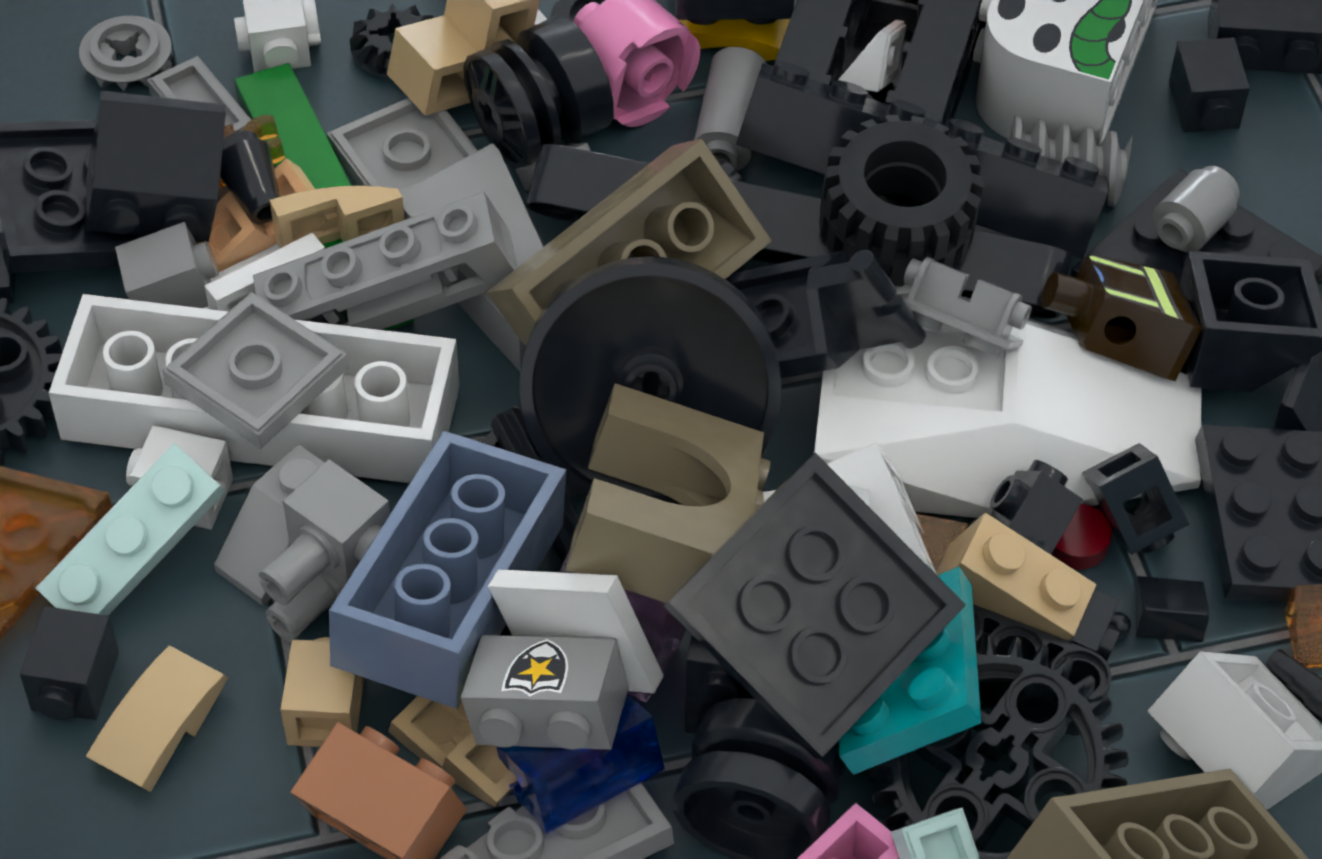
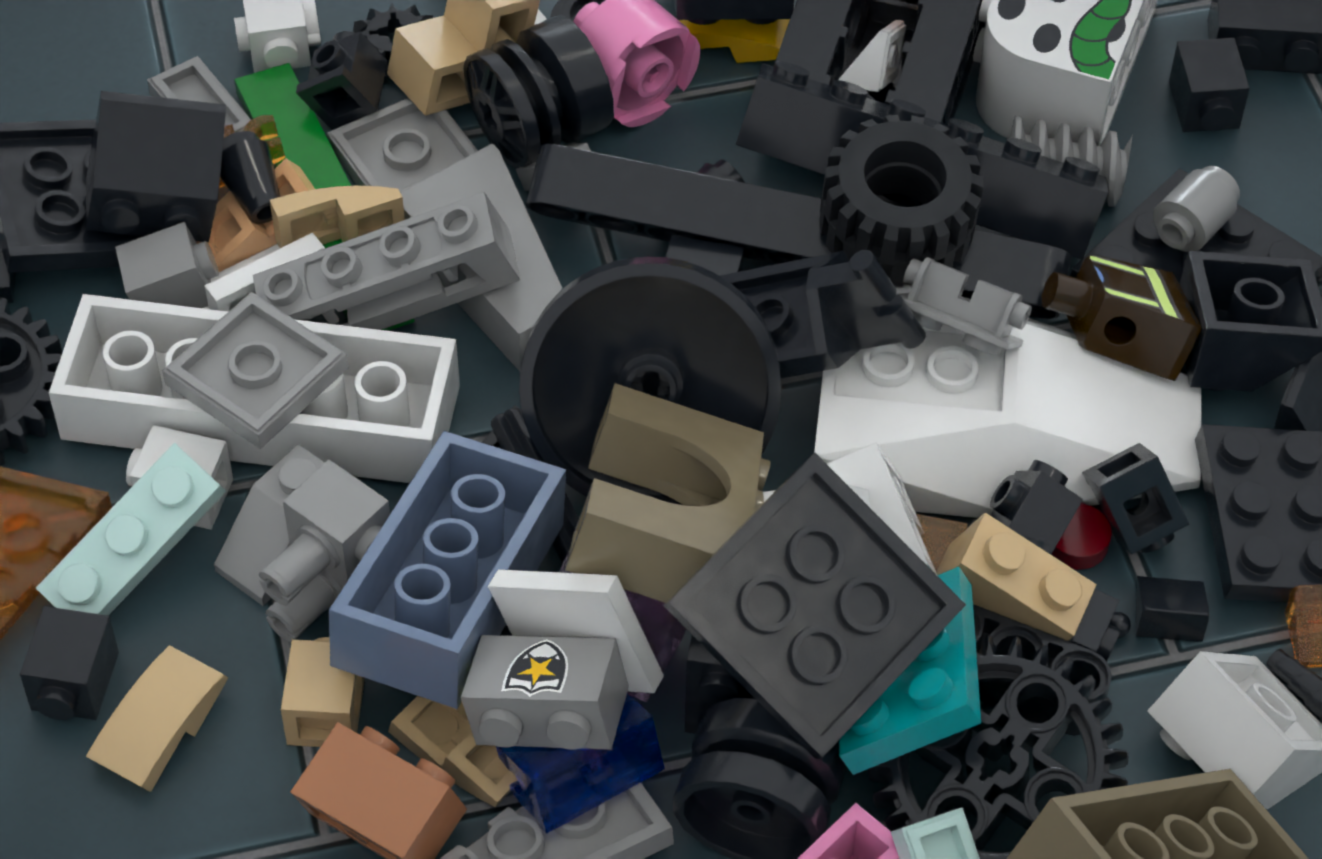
(122, 36): light grey gear -> none
(342, 67): none -> black brick
(669, 209): dark tan slope -> none
(725, 103): light grey brick -> none

